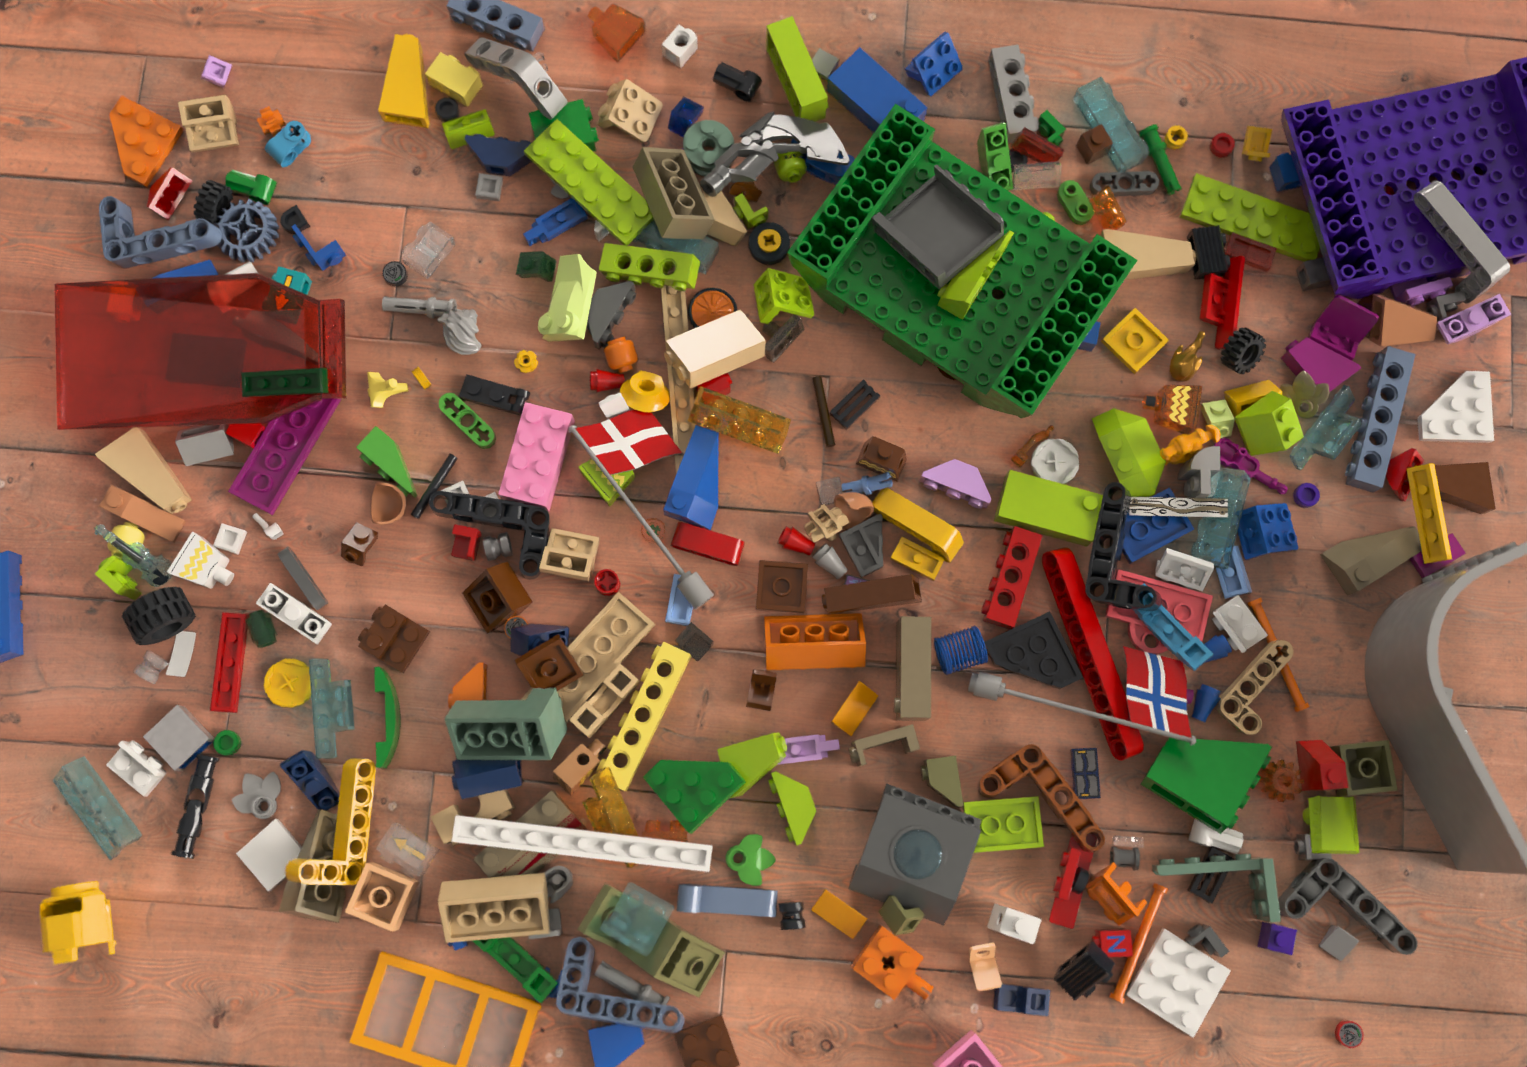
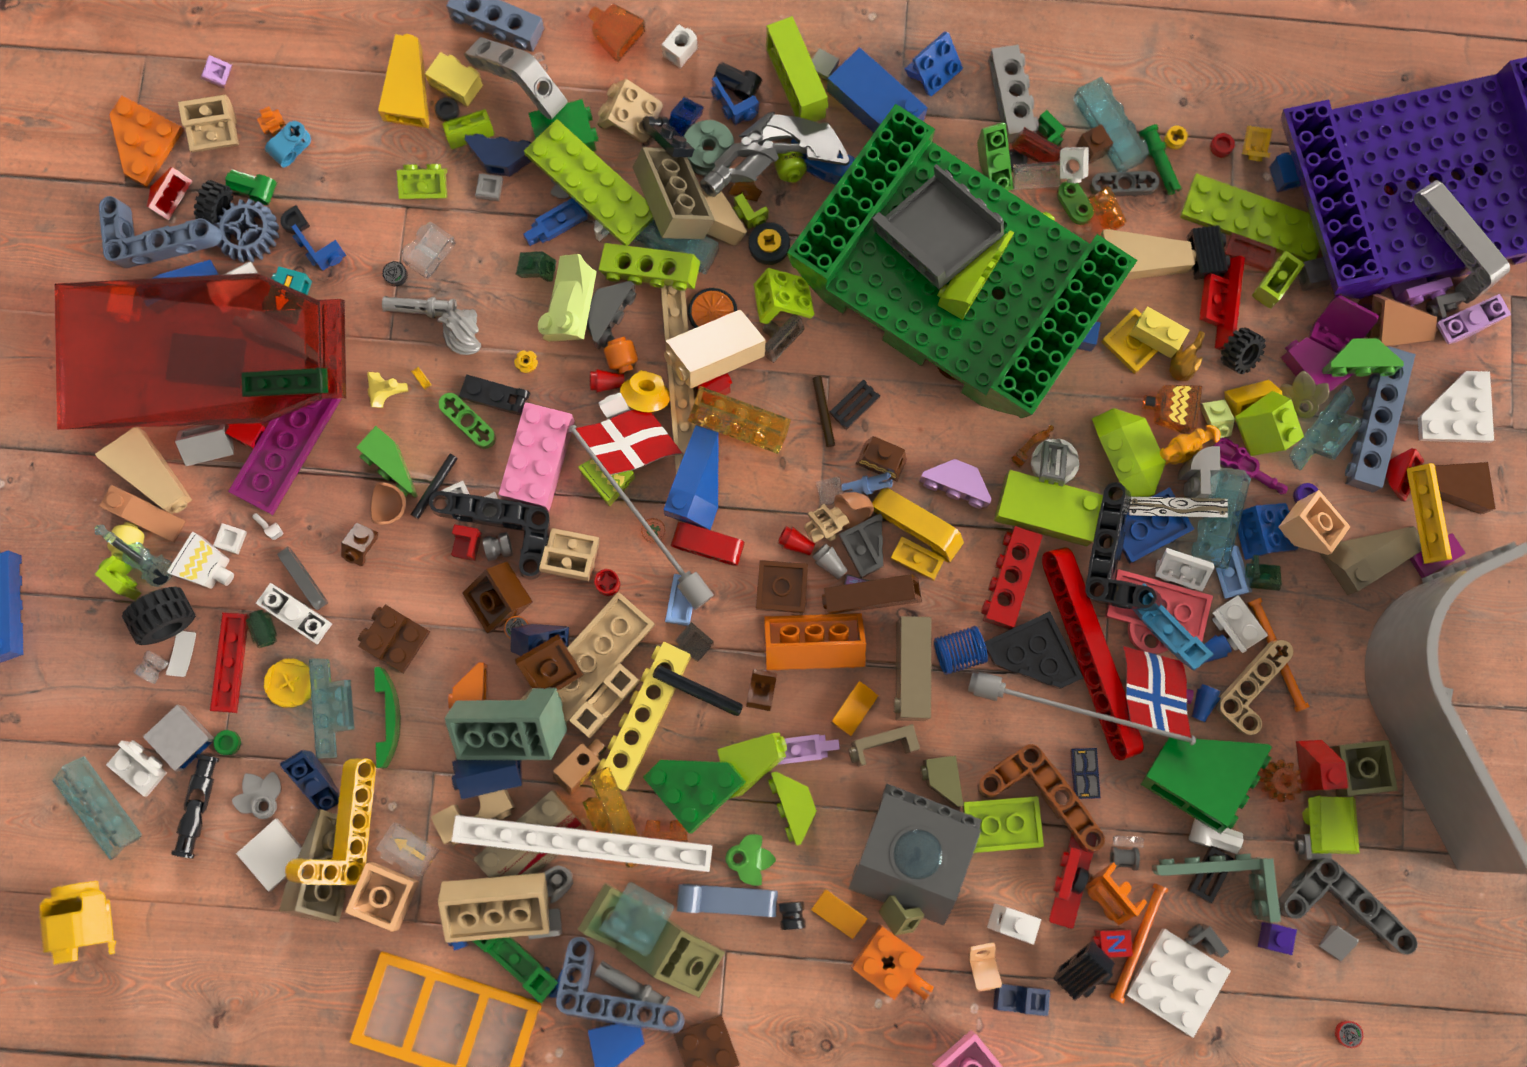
(422, 183): none -> lime bracket
(667, 136): none -> black plate
(697, 690): none -> black axle
(740, 112): none -> blue bracket
(1063, 461): none -> flat silver tile
(1081, 155): none -> white brick
(1159, 332): none -> light yellow brick
(1263, 575): none -> clear green bracket
(1278, 279): none -> lime brick
(1314, 524): none -> light nougat slope
(1363, 358): none -> bright green slope

